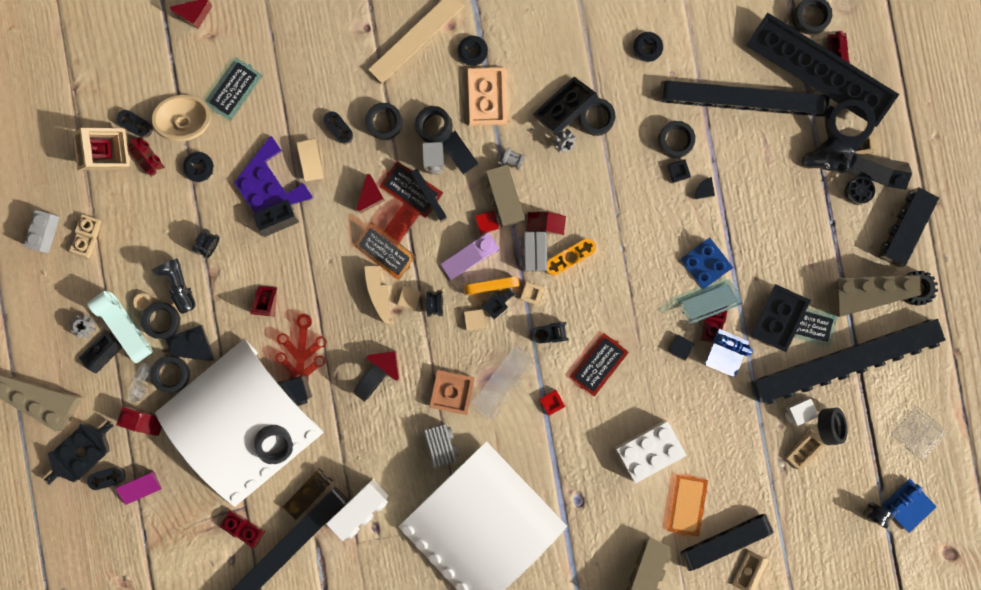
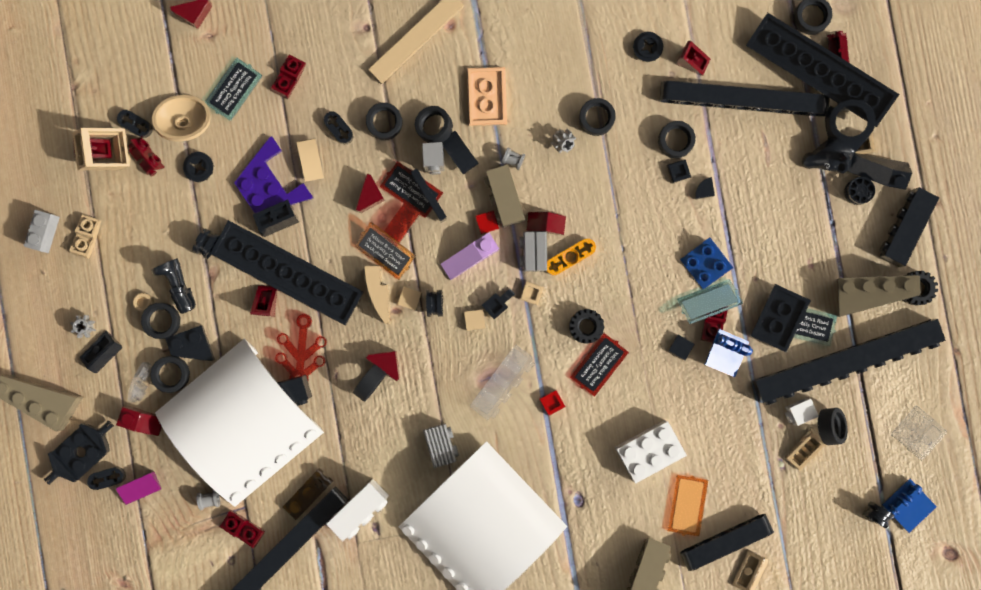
(121, 325): light aqua beam -> none
(208, 500): none -> light grey bush
(268, 431): black tyre -> none
(287, 272): none -> black plate
(288, 77): none -> dark red slope
(452, 392): nougat plate -> none
(469, 42): black gear -> none
(491, 285): light orange beam -> none
(551, 333): black piece -> none
(565, 105): black plate -> none
(595, 318): none -> black tyre
(693, 59): none -> dark red slope

